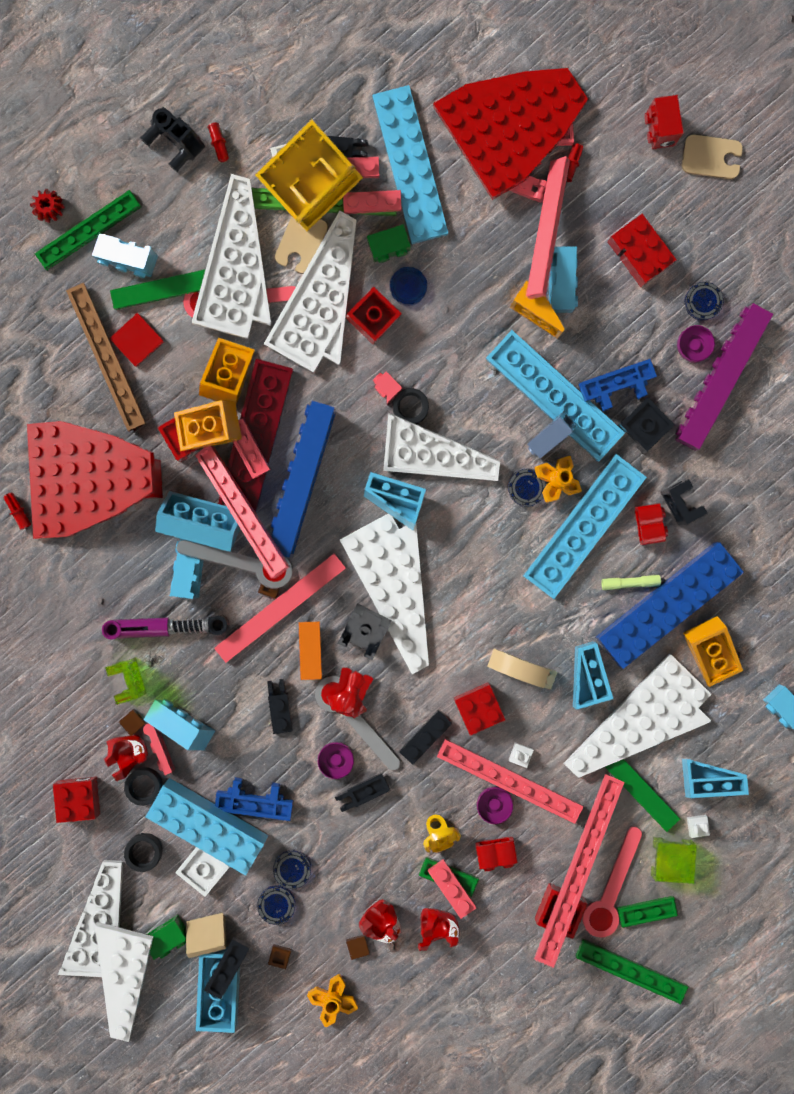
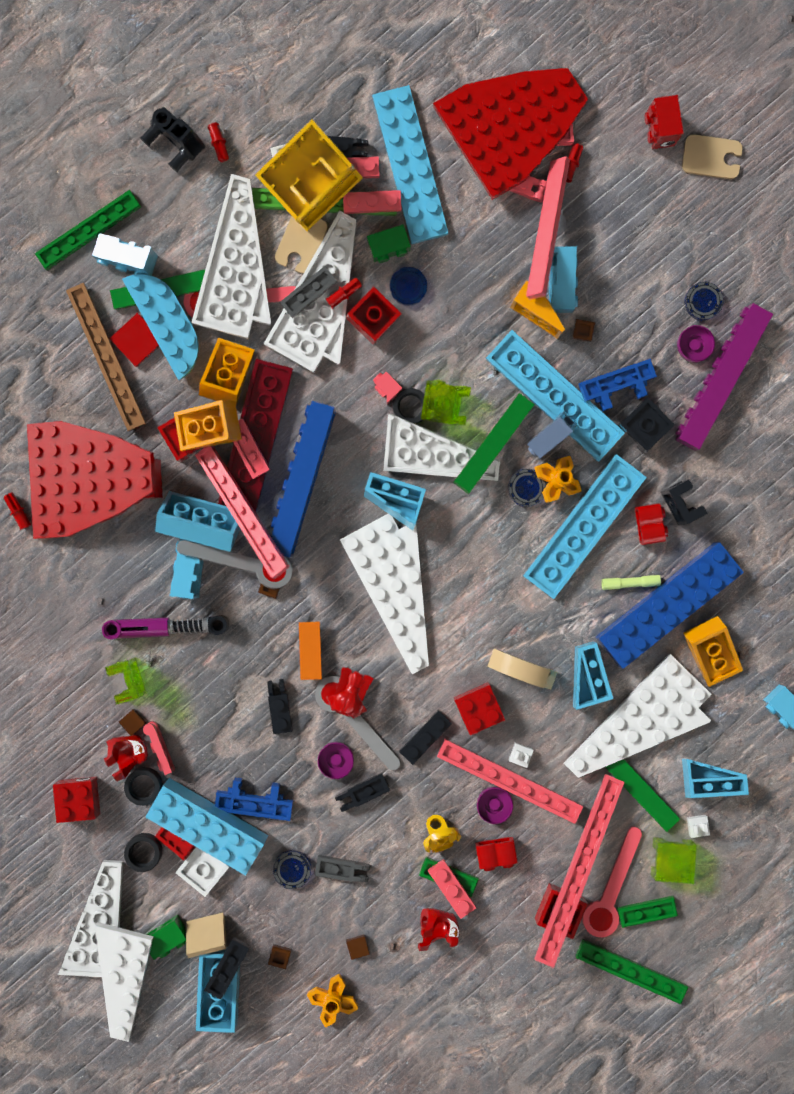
(49, 199): red gear -> none
(166, 321): none -> medium azure plate
(176, 844): none -> red plate
(179, 725): medium azure wedge -> none
(276, 905): tile -> none
(280, 608): coral tile -> none
(308, 292): none -> dark grey plate
(340, 869): none -> dark grey hinge
(344, 292): none -> red axle
(365, 630): black panel -> none
(381, 922): red piece -> none
(443, 403): none -> clear neon green panel
(493, 443): none -> green tile
(583, 330): none -> reddish brown tile
(645, 251): red piece -> none

